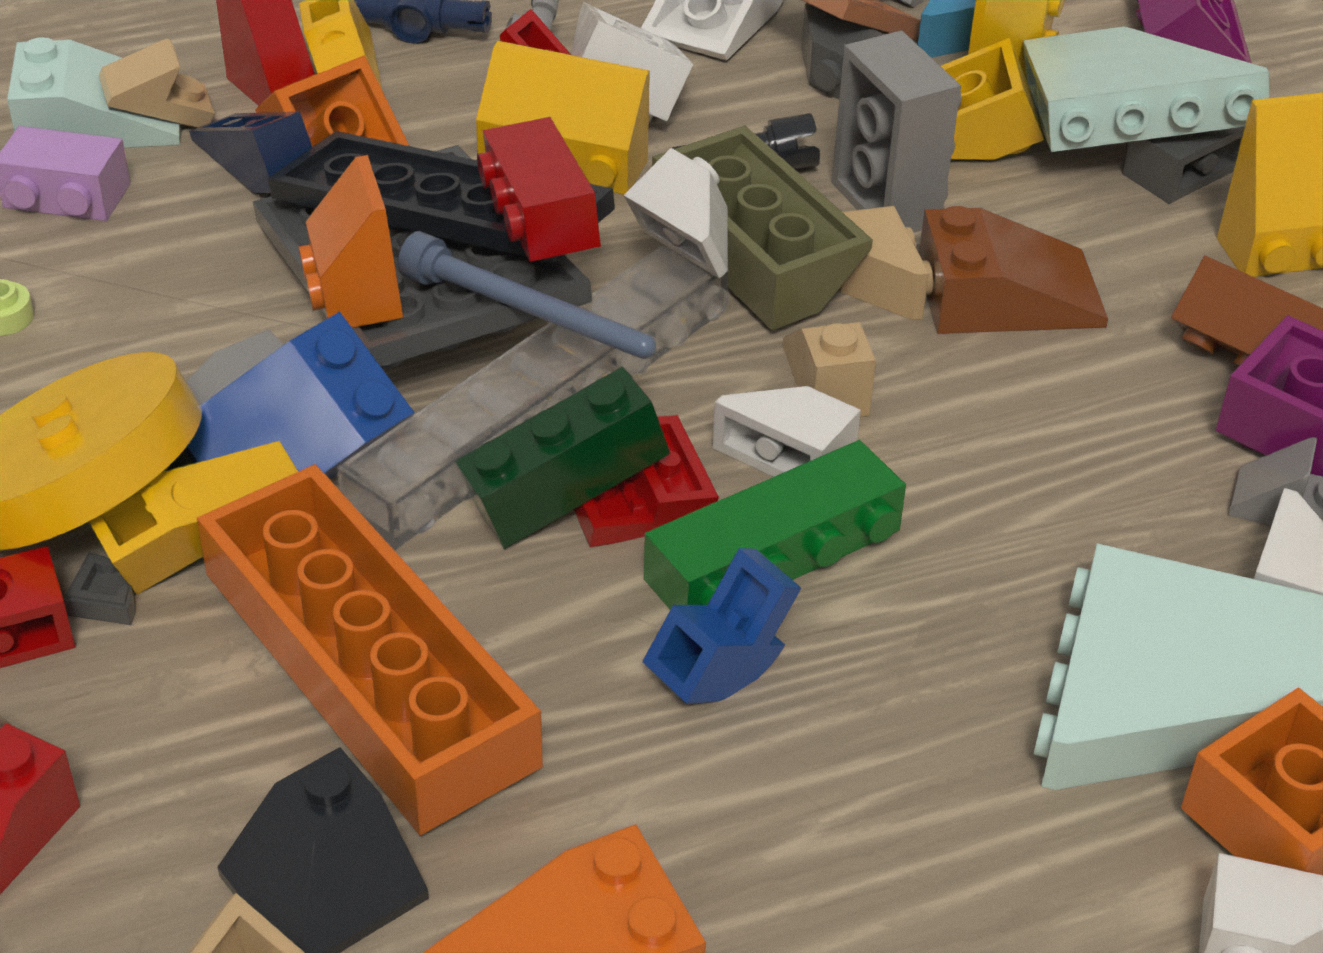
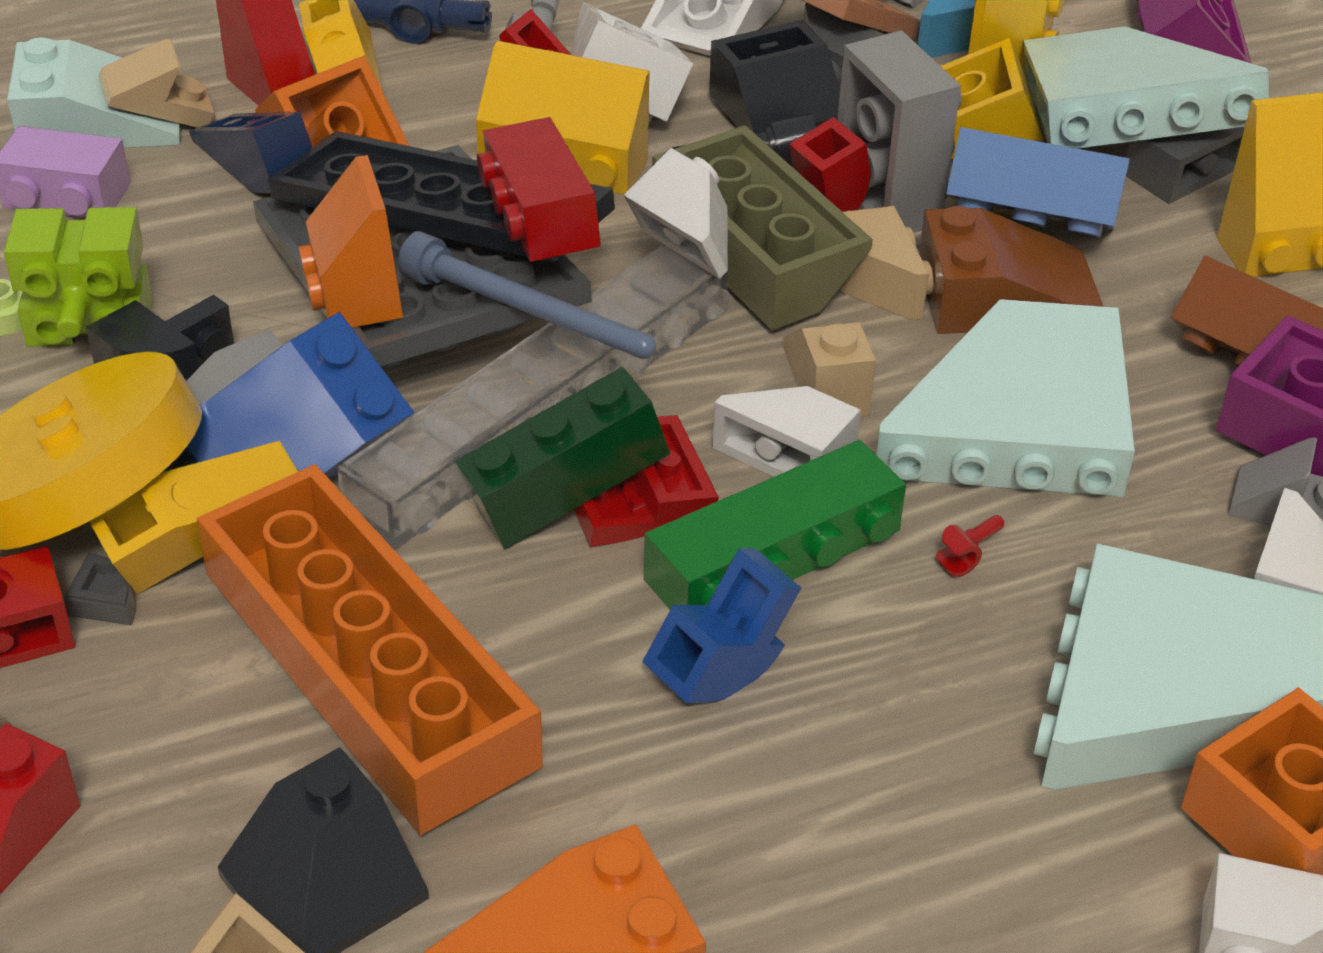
(74, 270): none -> lime brick
(185, 337): none -> black brick
(773, 76): none -> black slope
(834, 163): none -> red brick
(962, 546): none -> red hand
(1021, 405): none -> light aqua slope
(1037, 181): none -> medium blue brick

